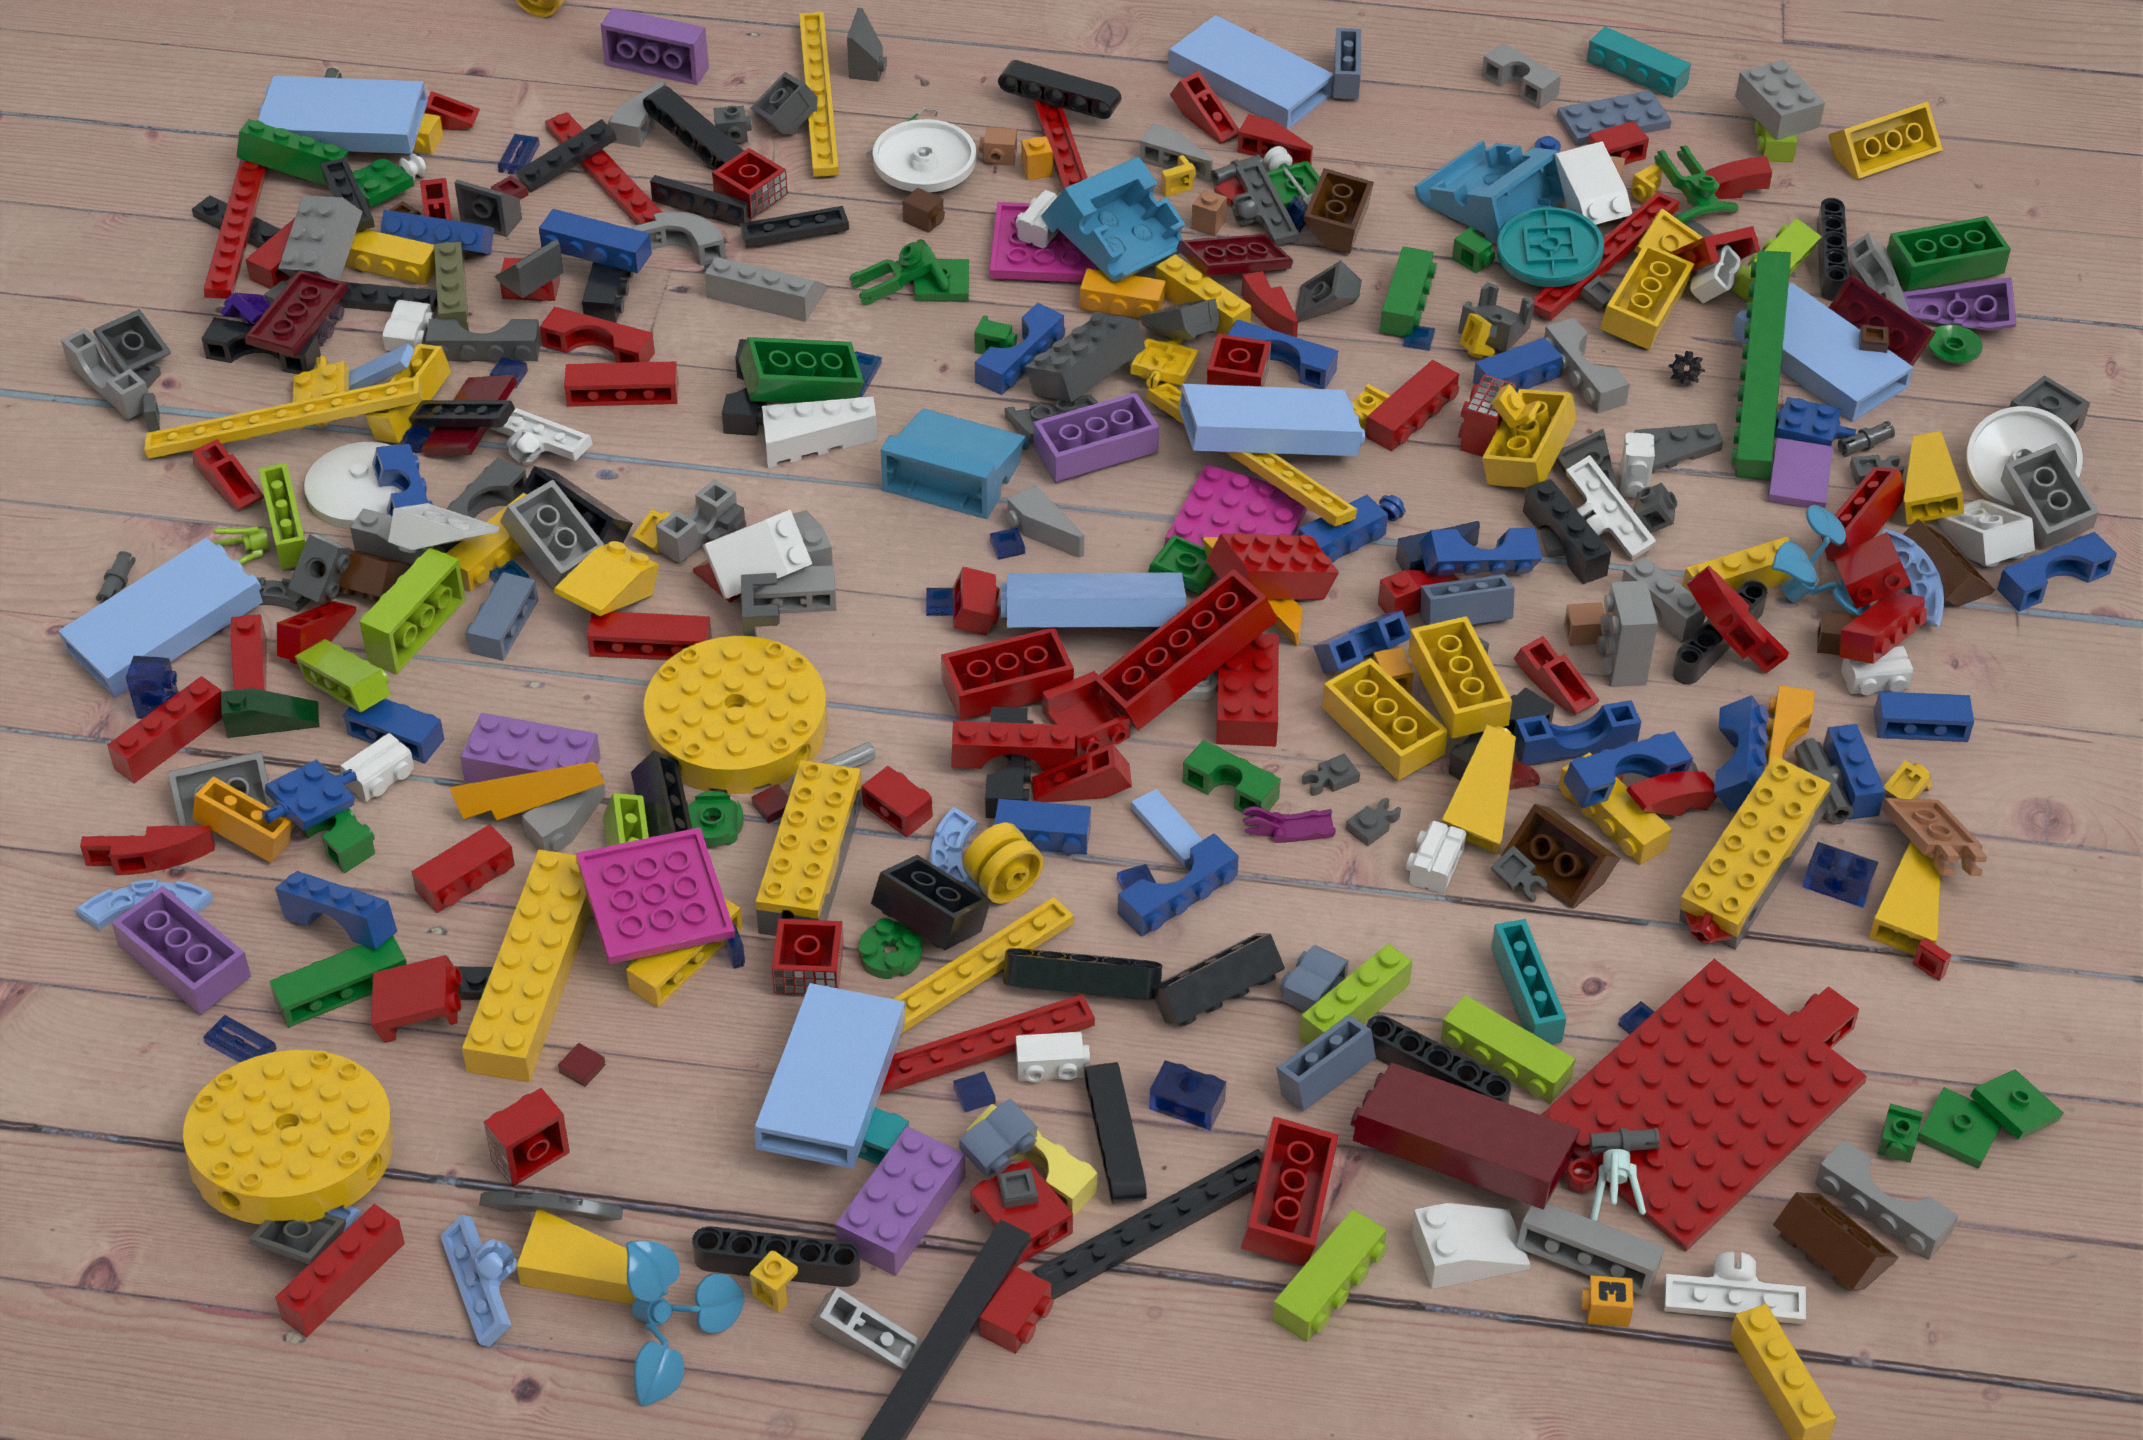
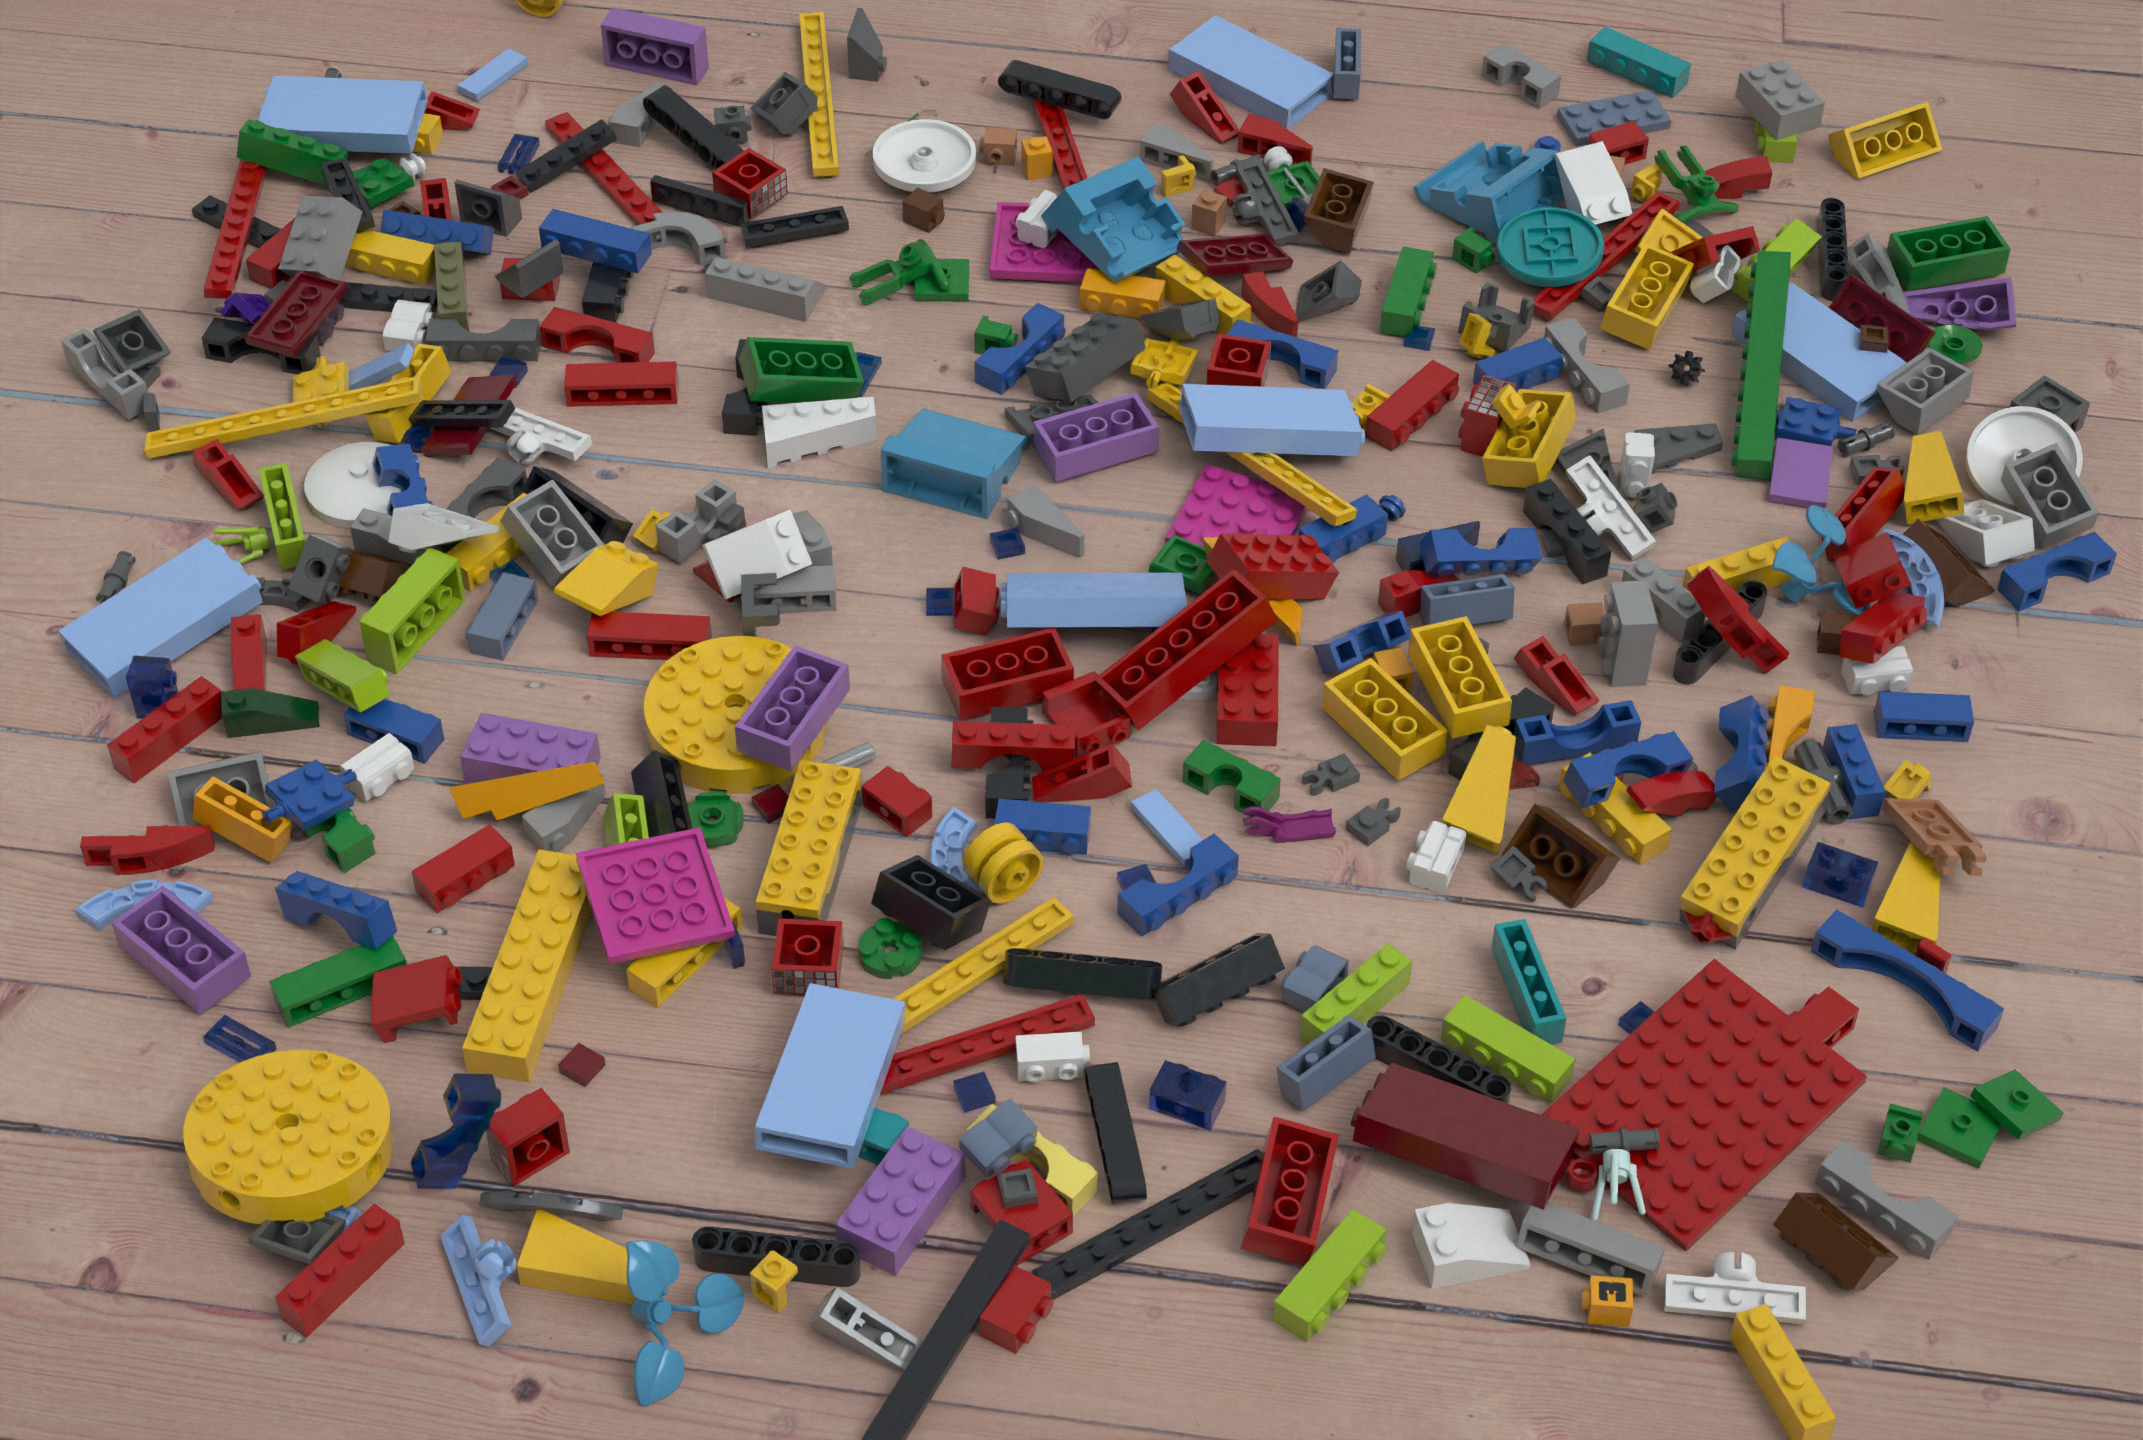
(445, 1157): none -> clear blue arch
(492, 74): none -> light blue tile
(792, 708): none -> medium lavender brick
(1854, 946): none -> blue arch
(1925, 390): none -> light grey slope

